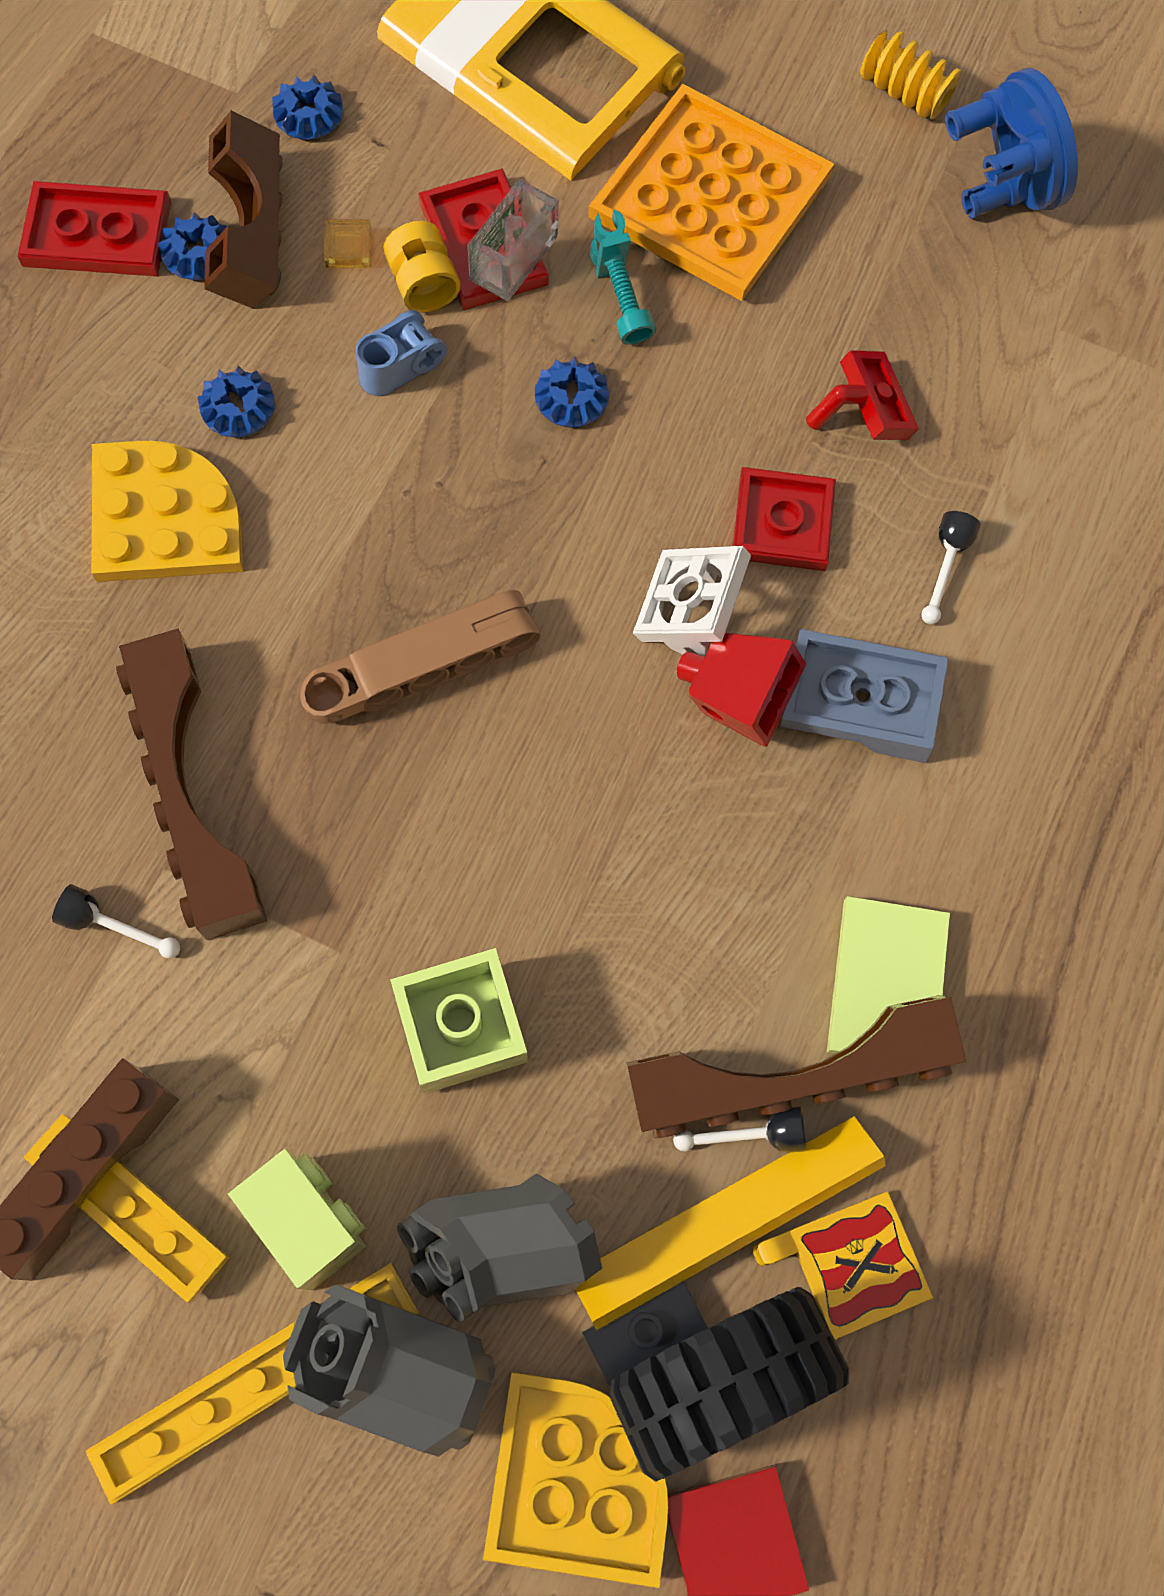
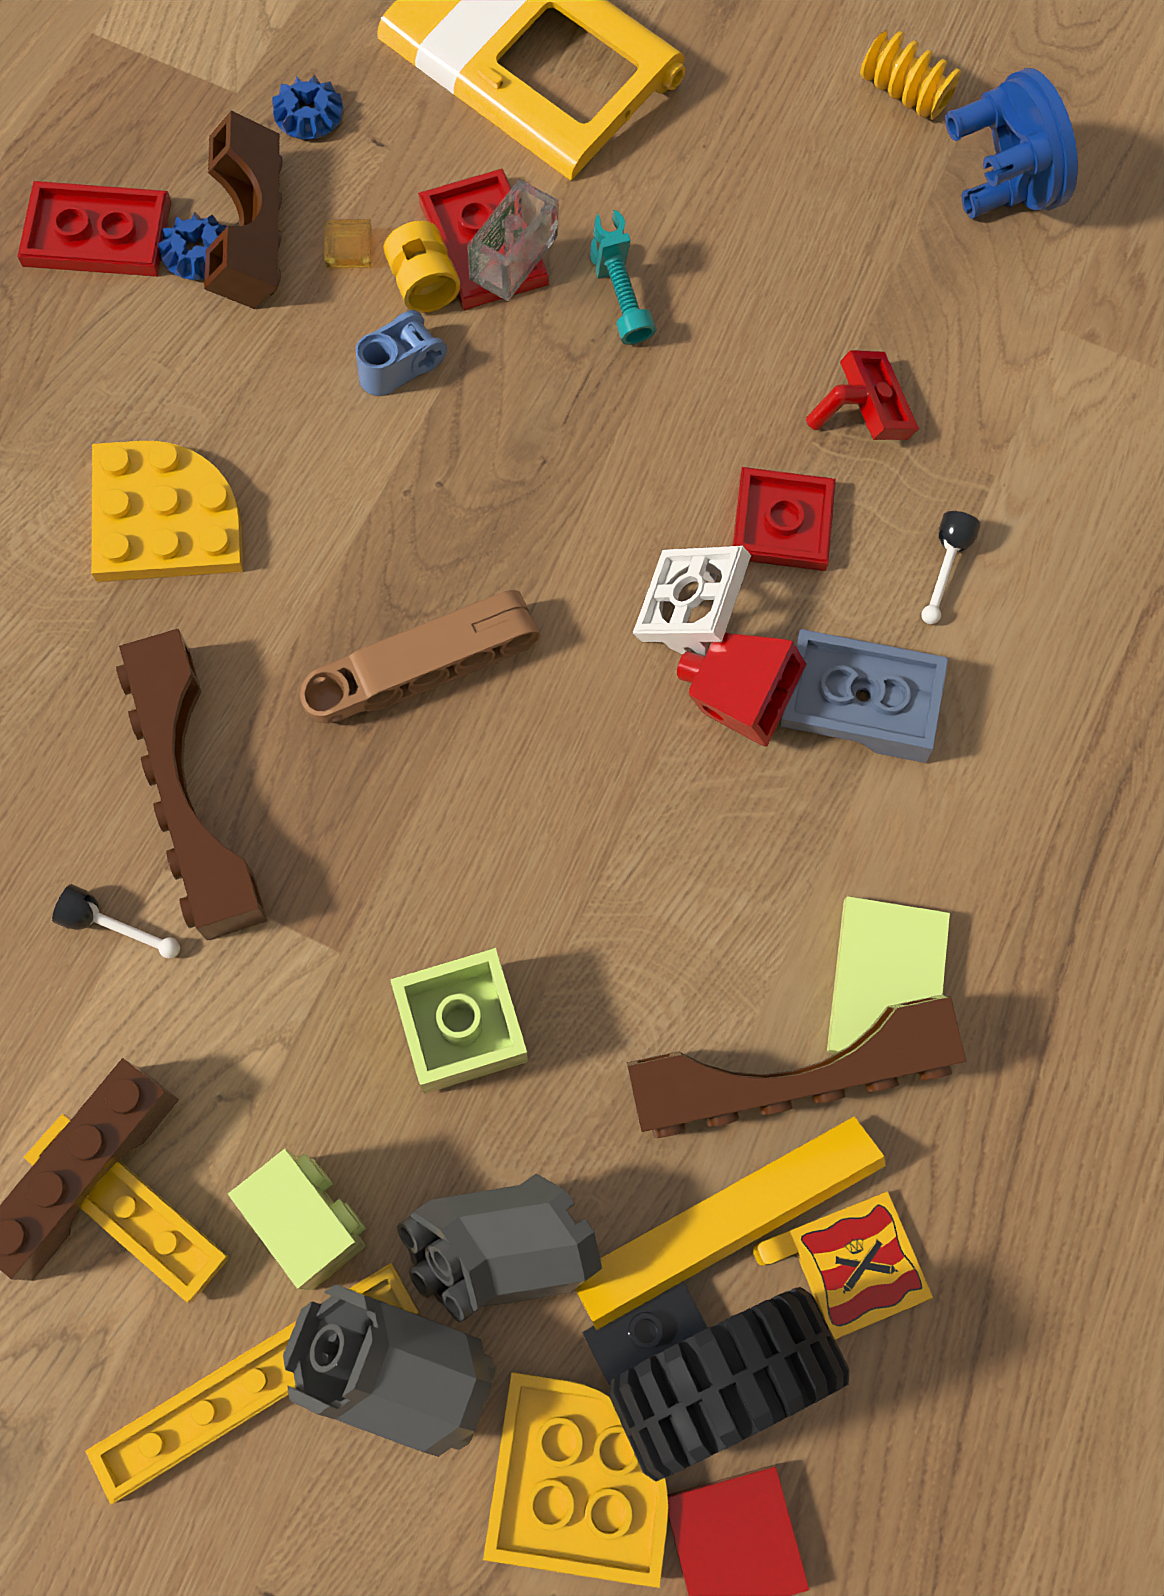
(224, 416): blue gear -> none
(589, 401): blue gear -> none
(712, 191): light orange plate -> none
(783, 1131): hinge -> none

